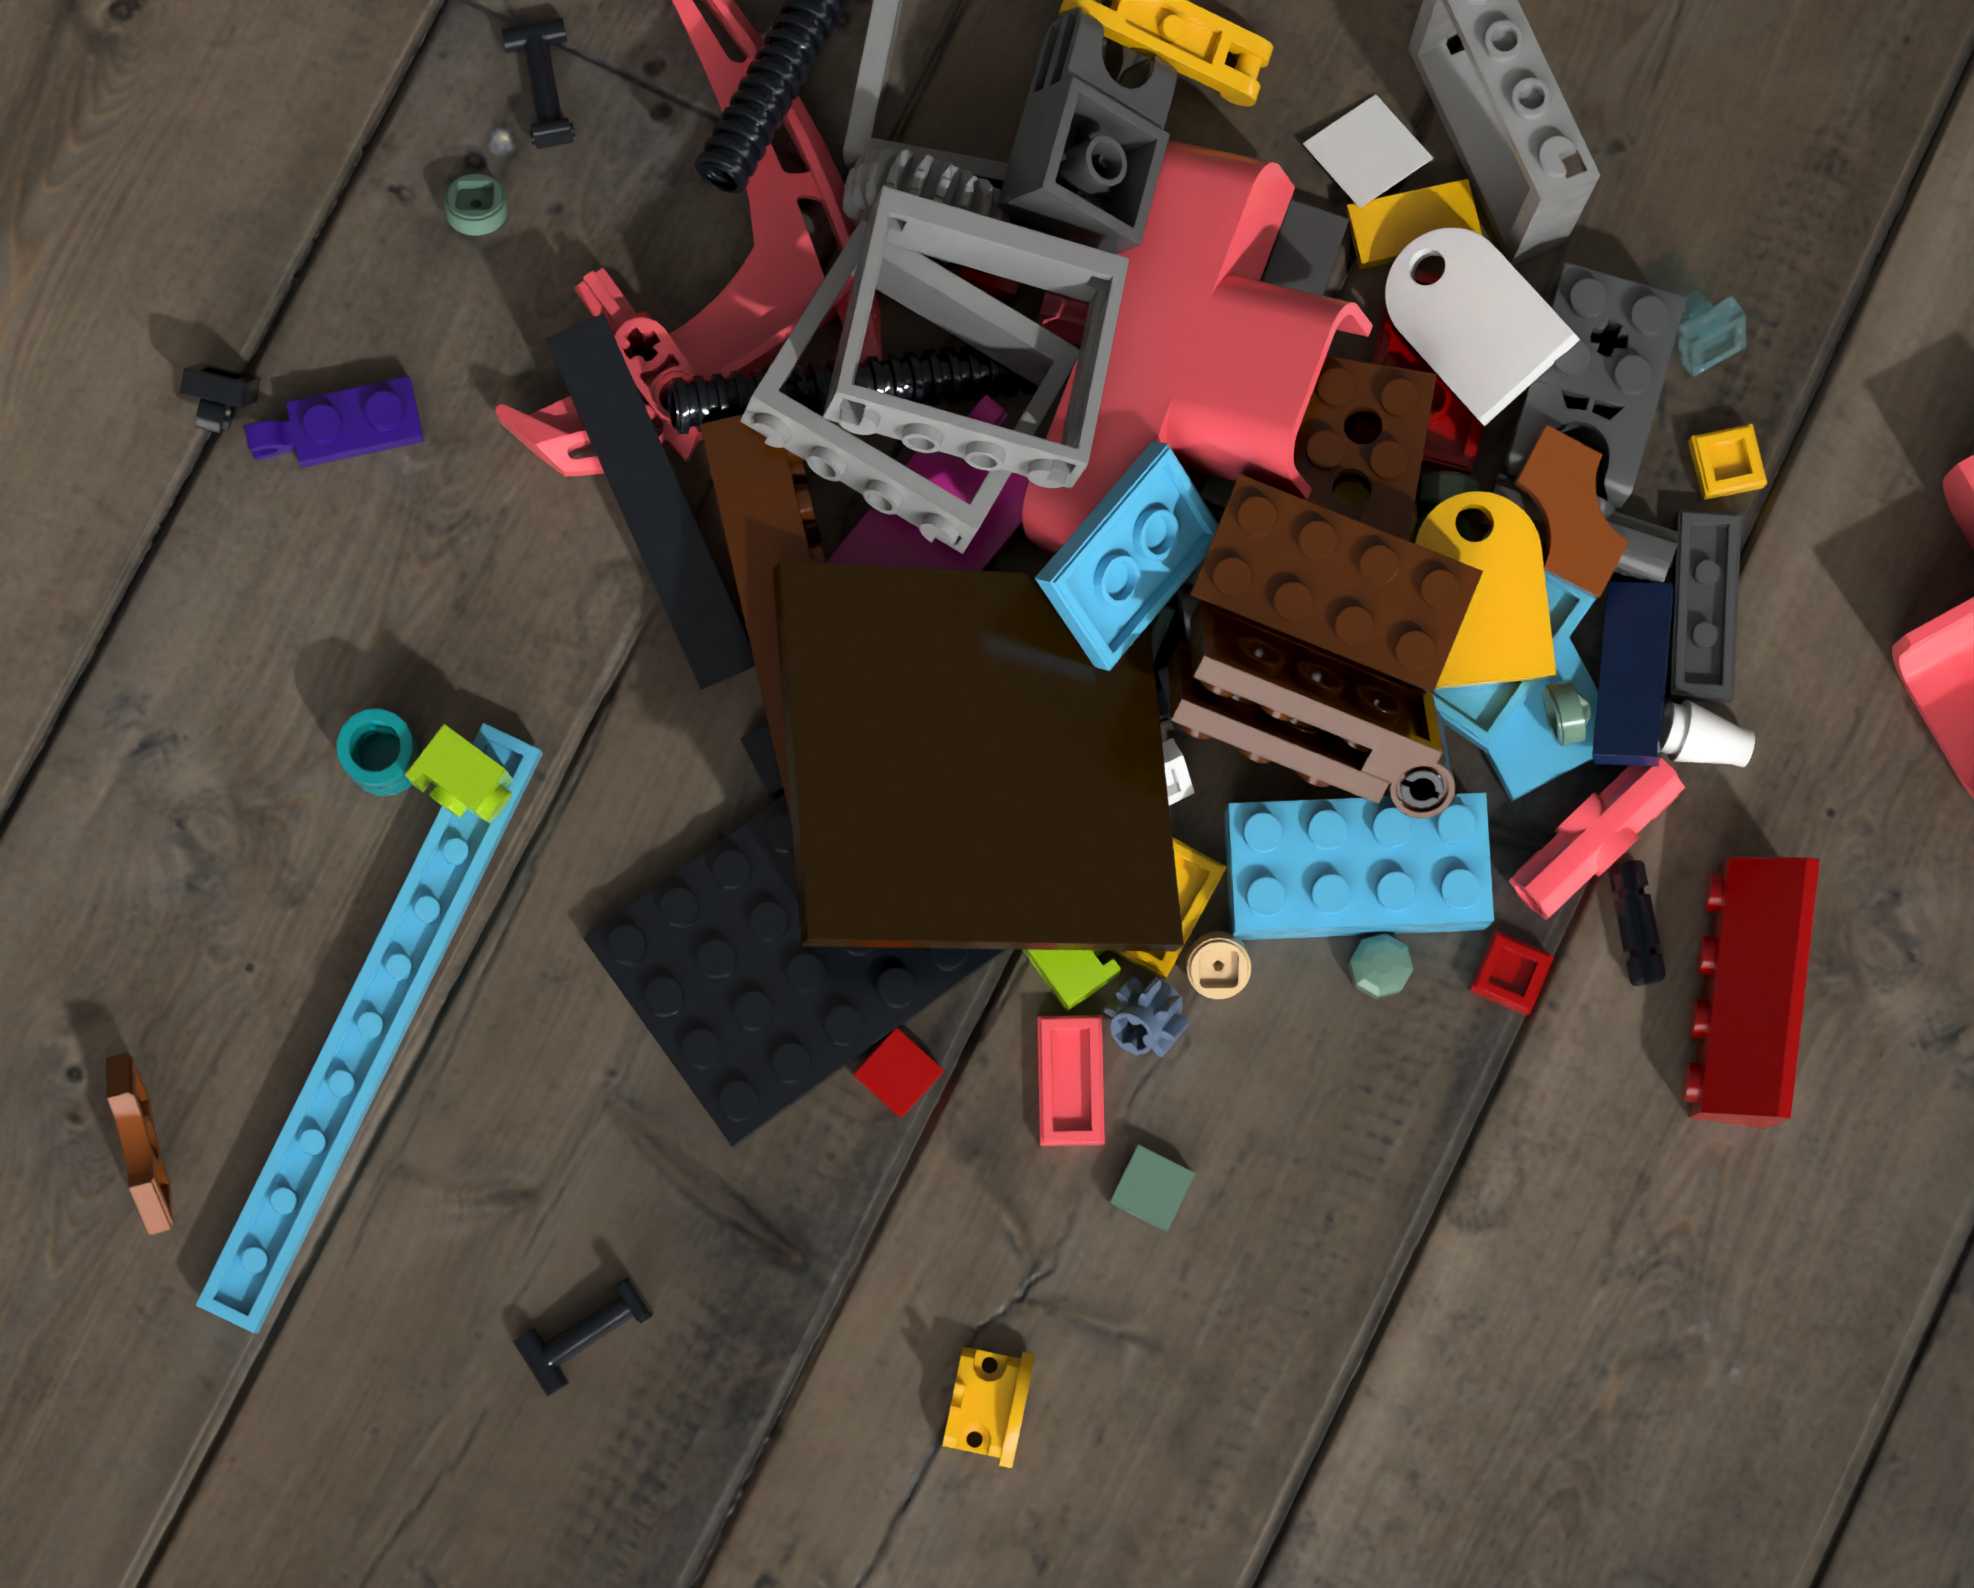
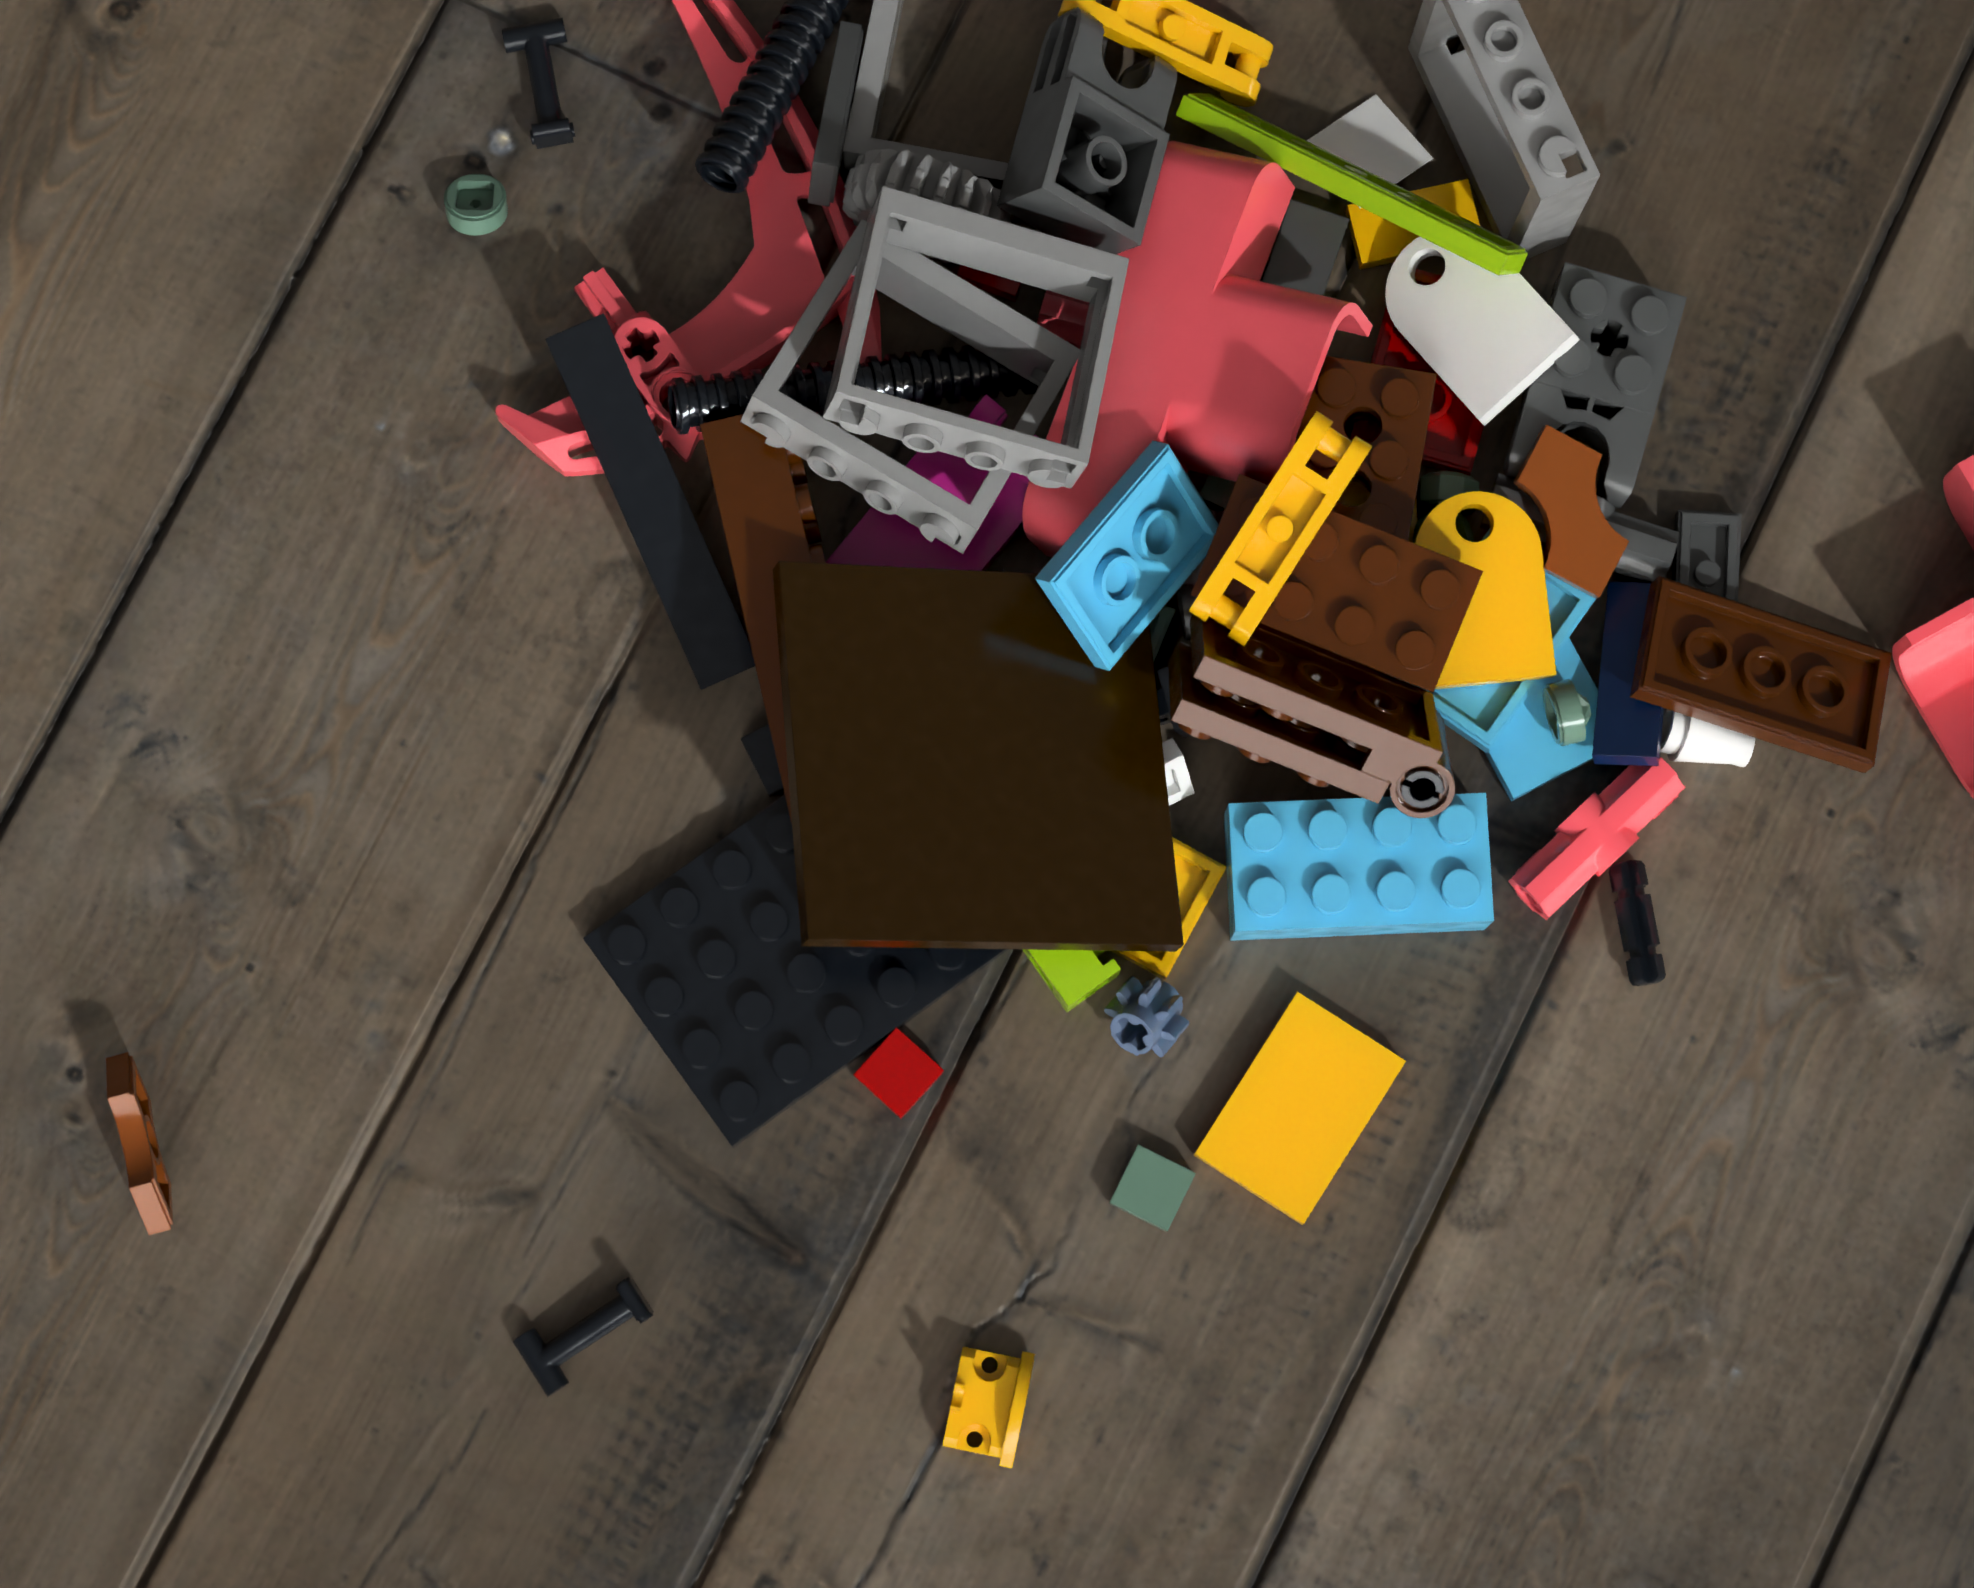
(219, 393): black tile -> none
(342, 424): dark purple plate -> none
(360, 1049): medium azure plate -> none
(378, 751): teal piece -> none
(462, 776): lime brick -> none
(836, 114): none -> dark grey tile
(1070, 1080): coral tile -> none
(1218, 965): tan tile -> none
(1280, 528): none -> yellow plate
(1299, 1108): none -> yellow tile
(1353, 183): none -> lime tile
(1380, 966): sand green tile -> none
(1511, 973): red tile -> none
(1709, 332): clear light blue tile -> none
(1727, 462): yellow tile -> none
(1751, 990): red slope -> none
(1761, 675): none -> reddish brown tile

